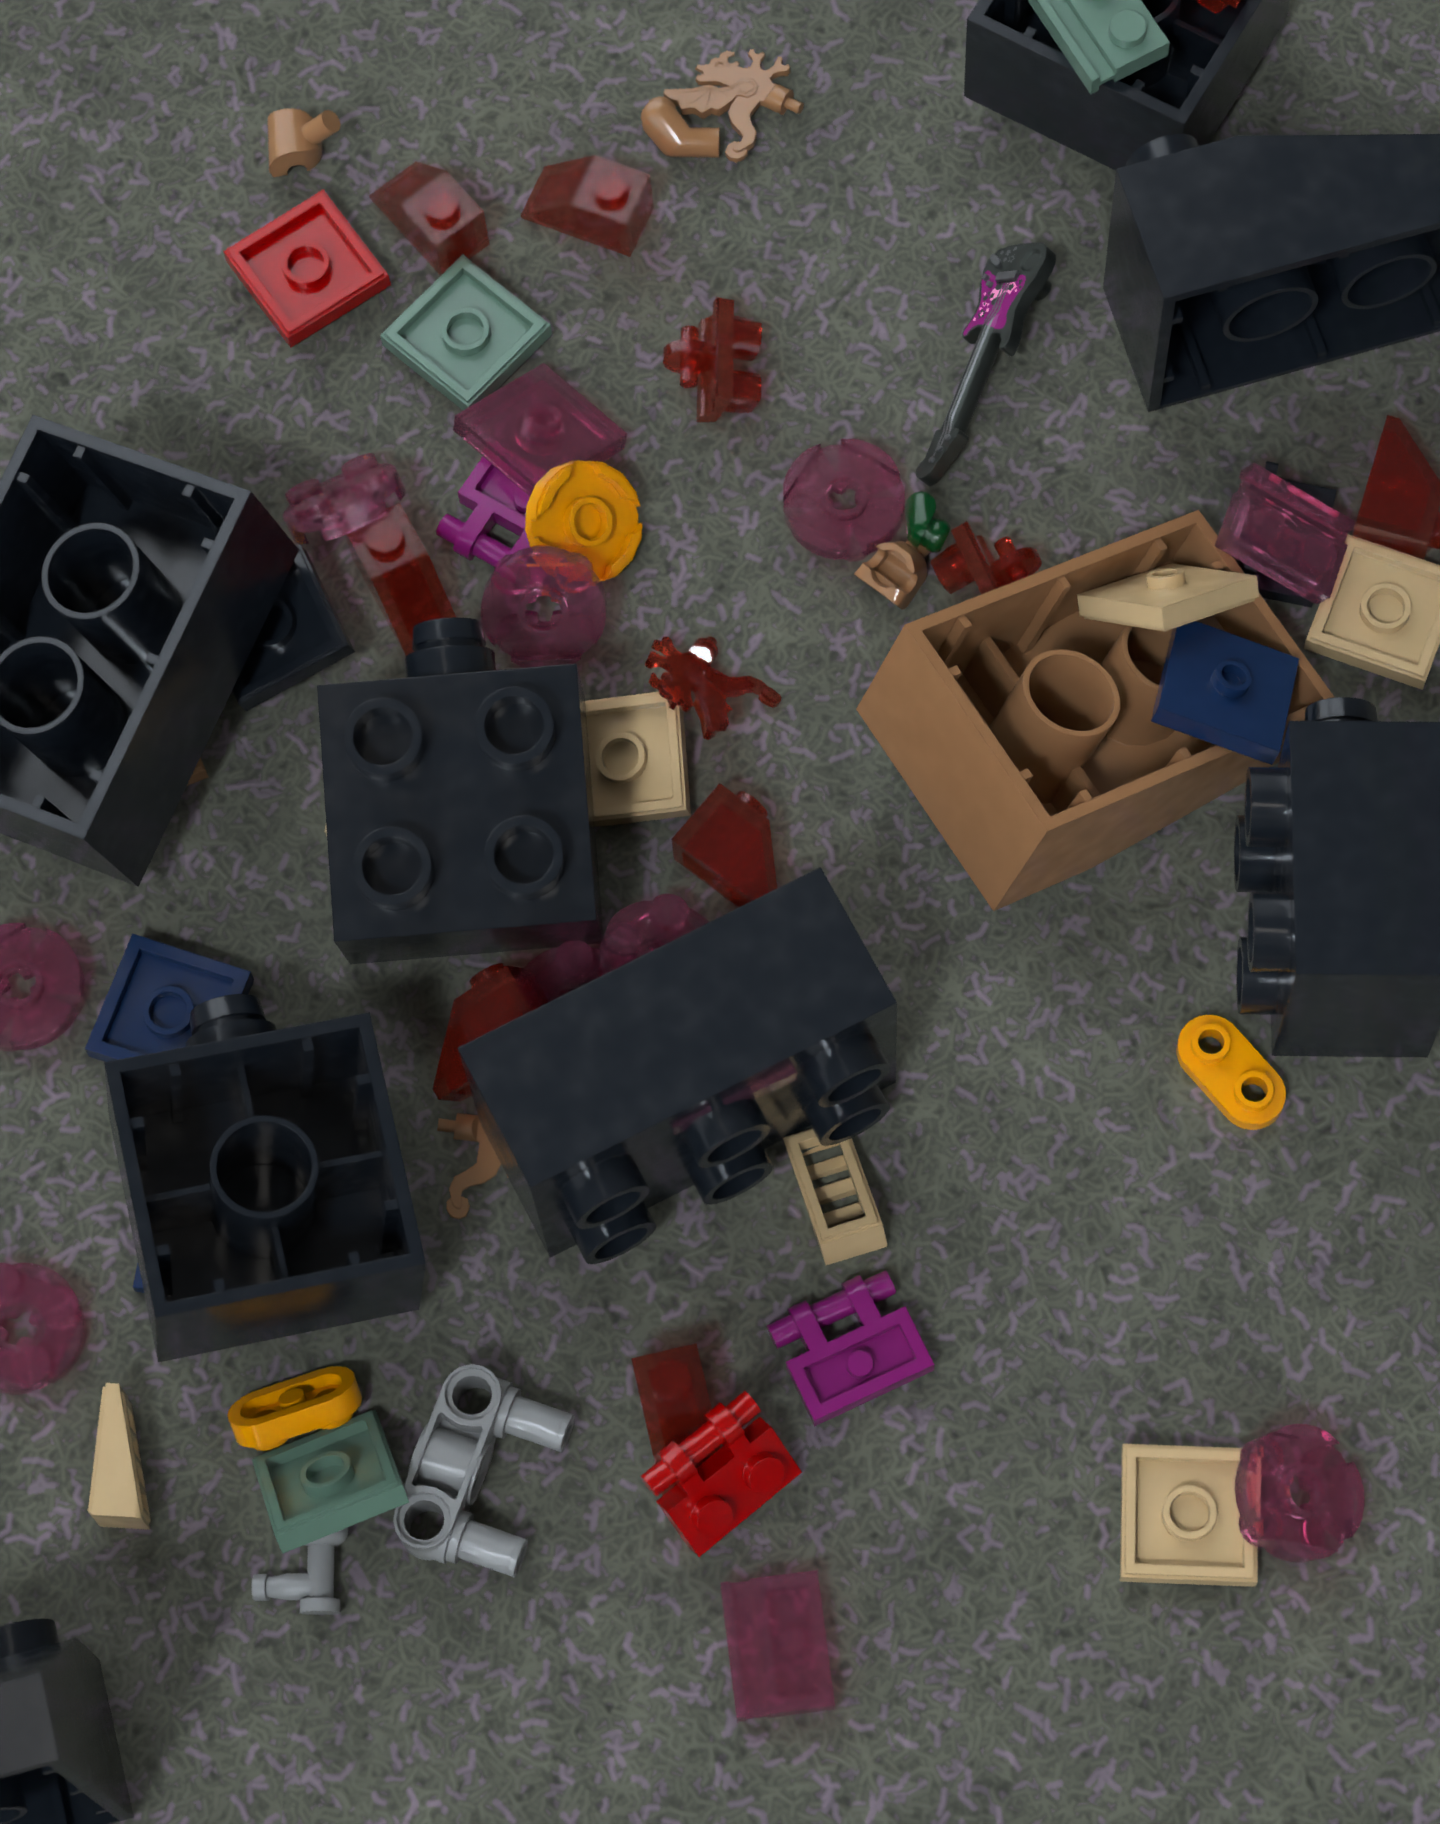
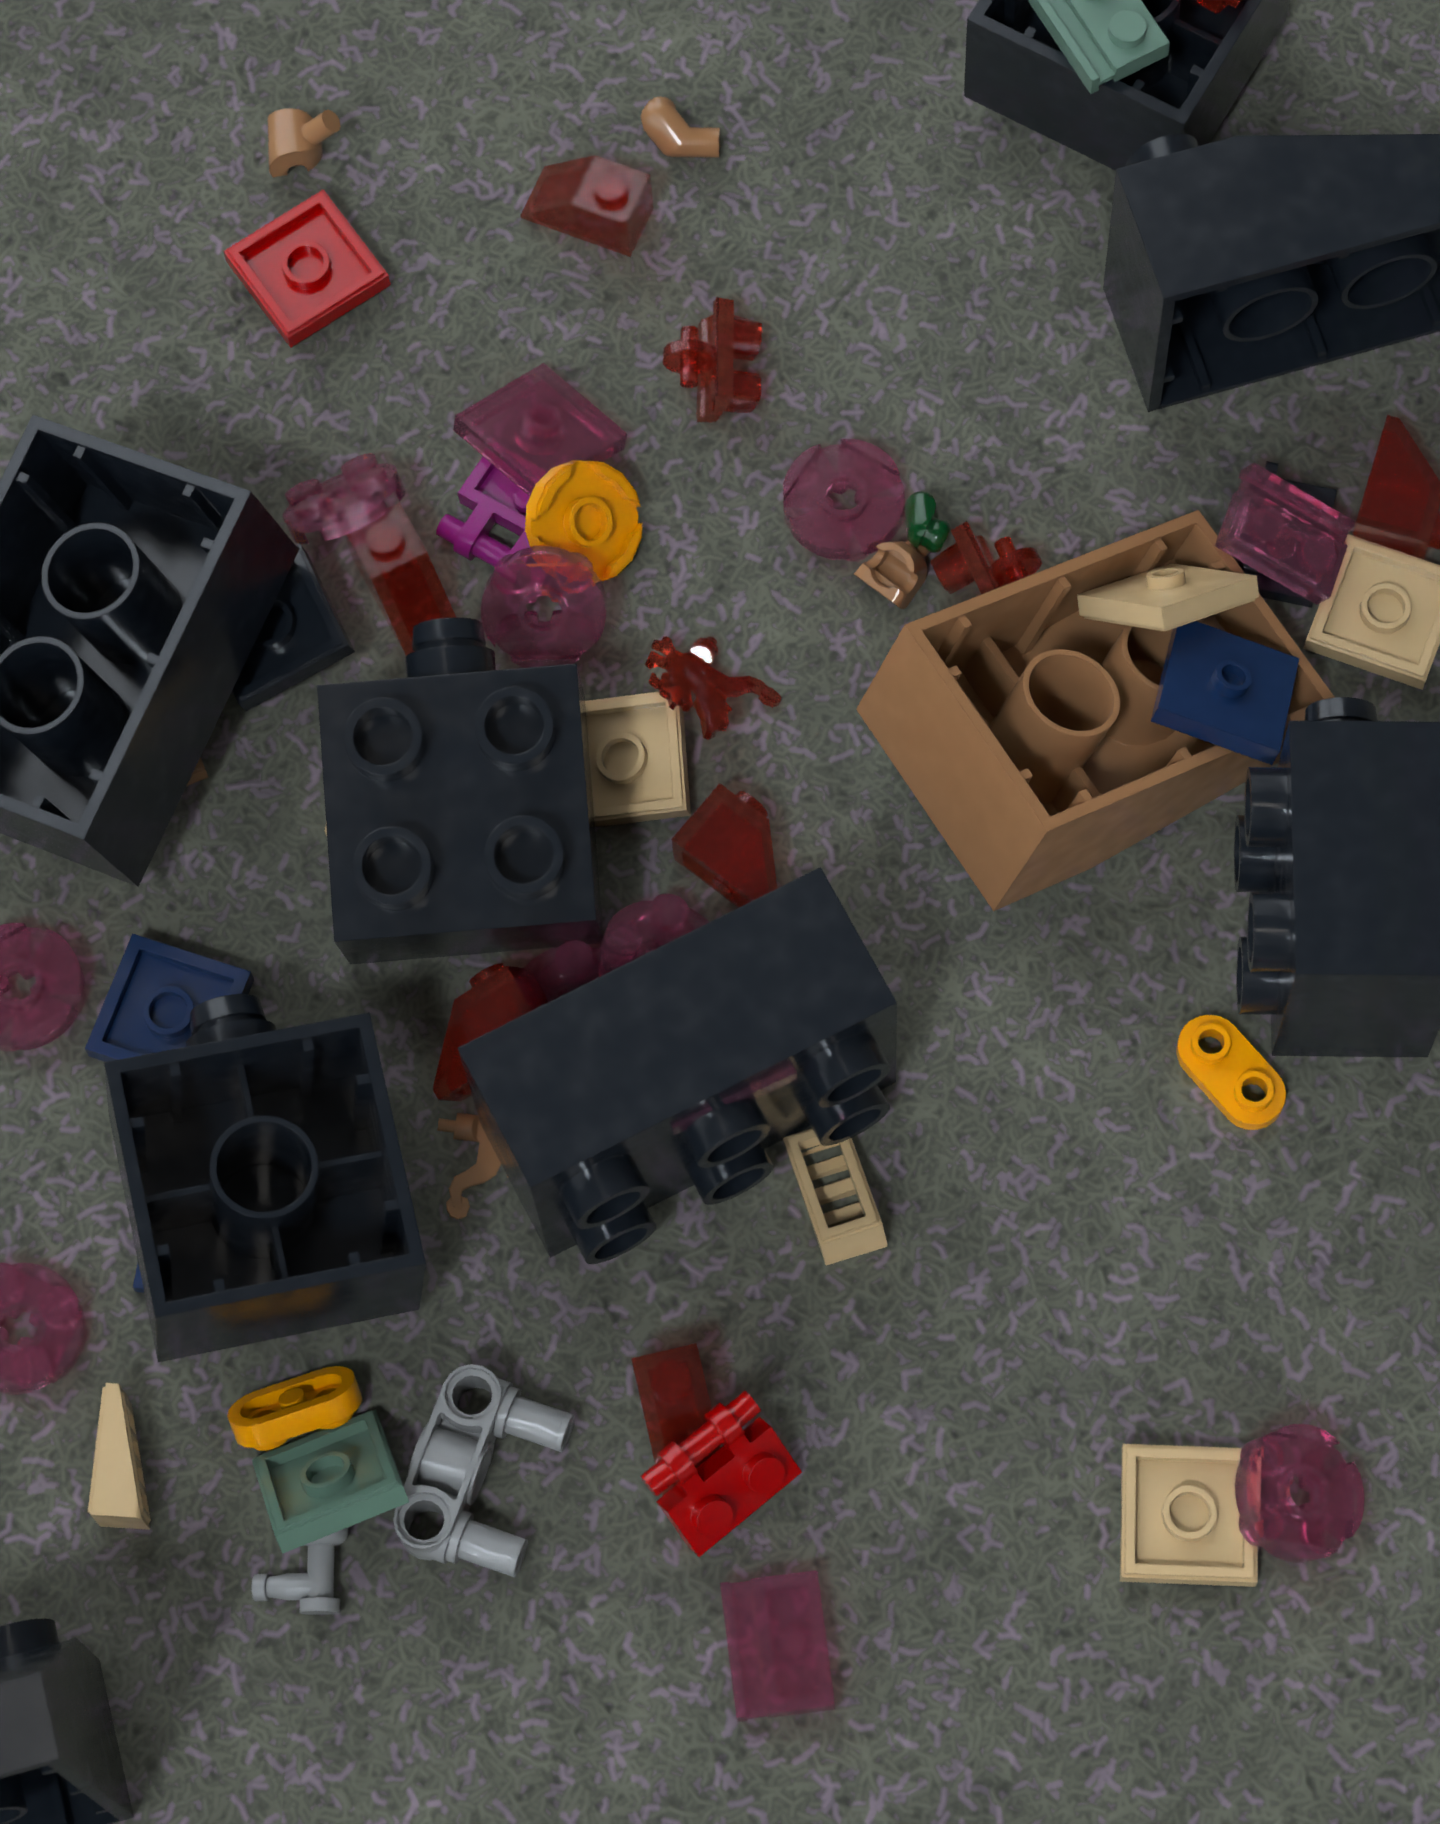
(433, 214): clear red slope -> none
(466, 334): sand green plate -> none
(741, 92): medium nougat piece -> none
(858, 1364): magenta plate -> none
(1007, 289): pearl dark grey piece -> none

